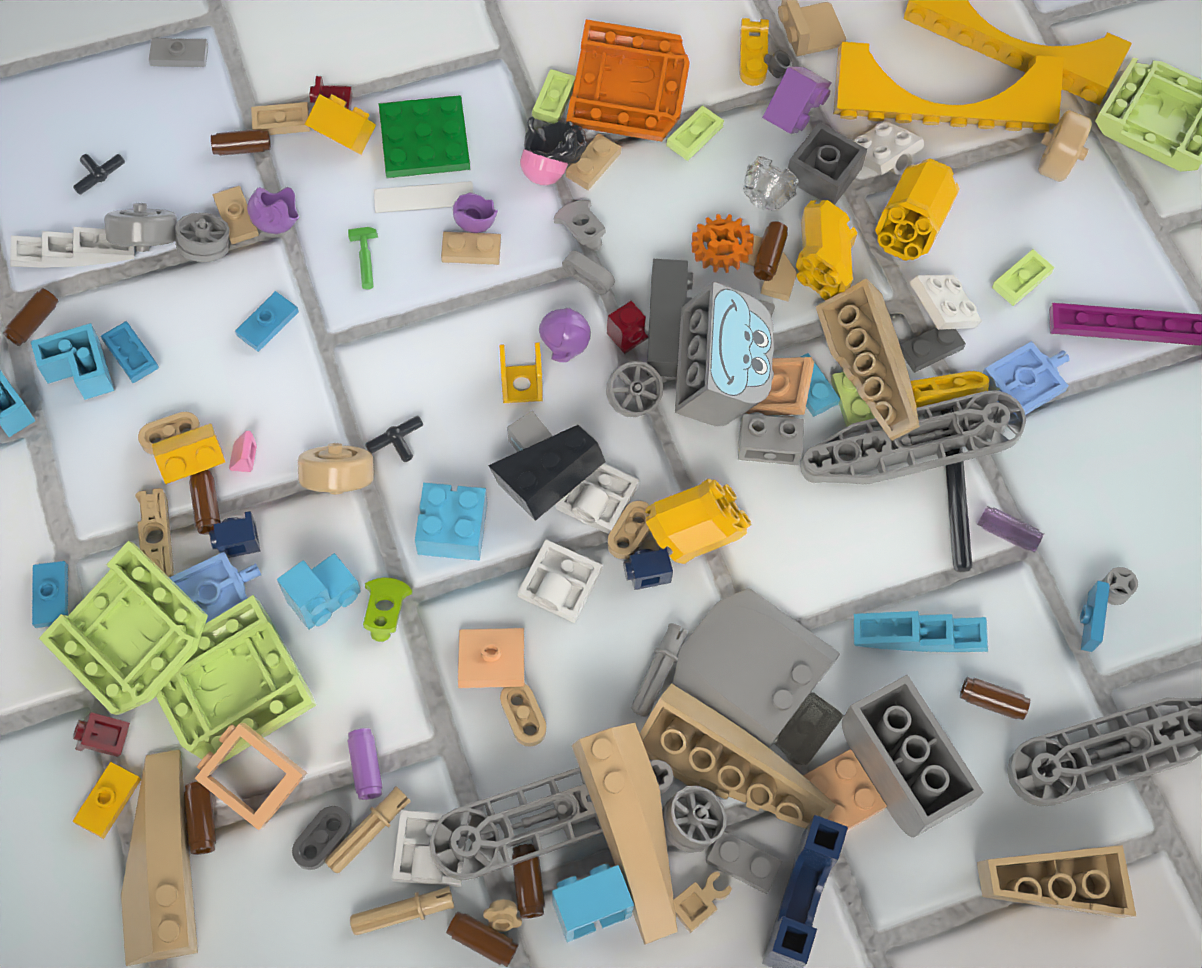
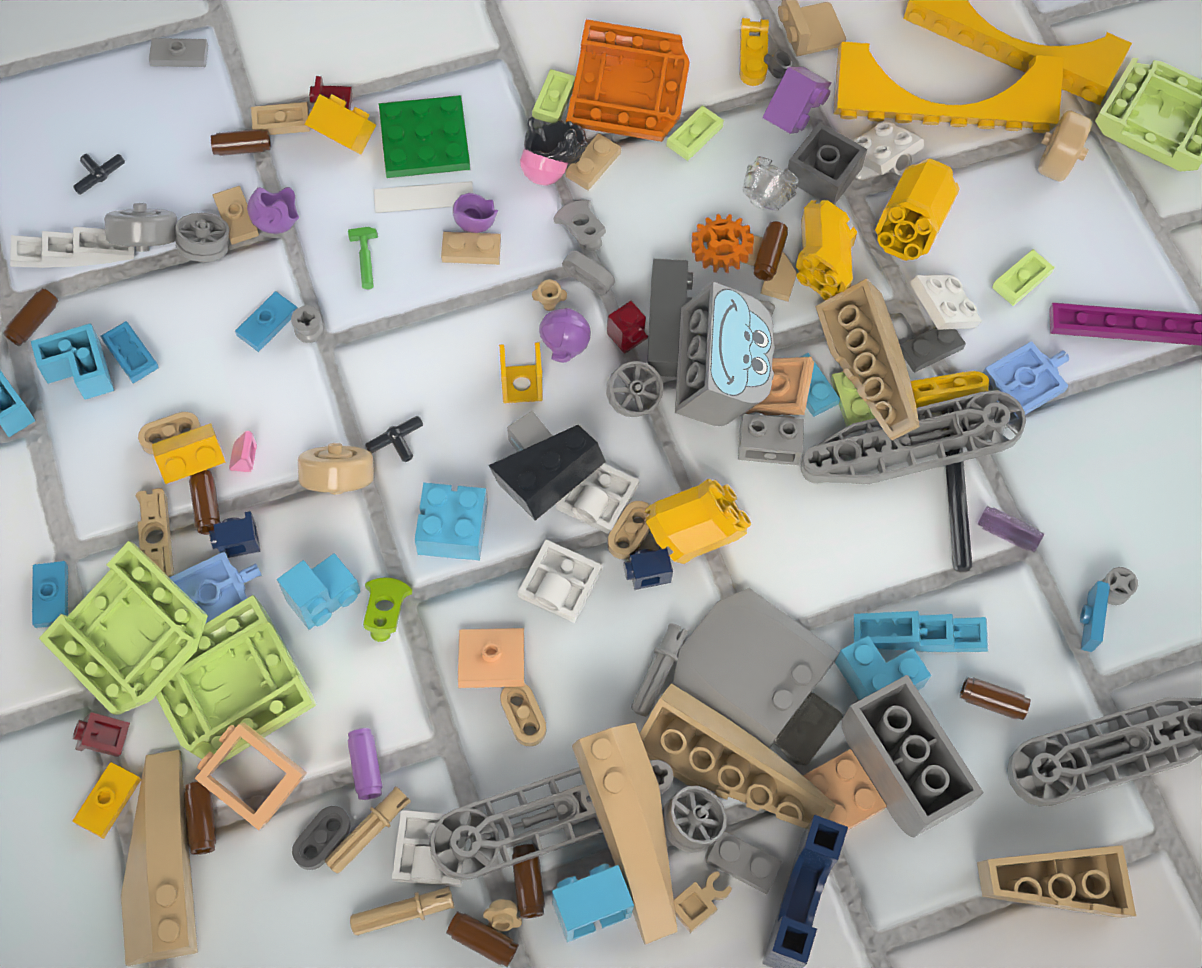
(312, 328): none -> light grey wheel
(549, 287): none -> tan plate
(868, 671): none -> medium azure brick

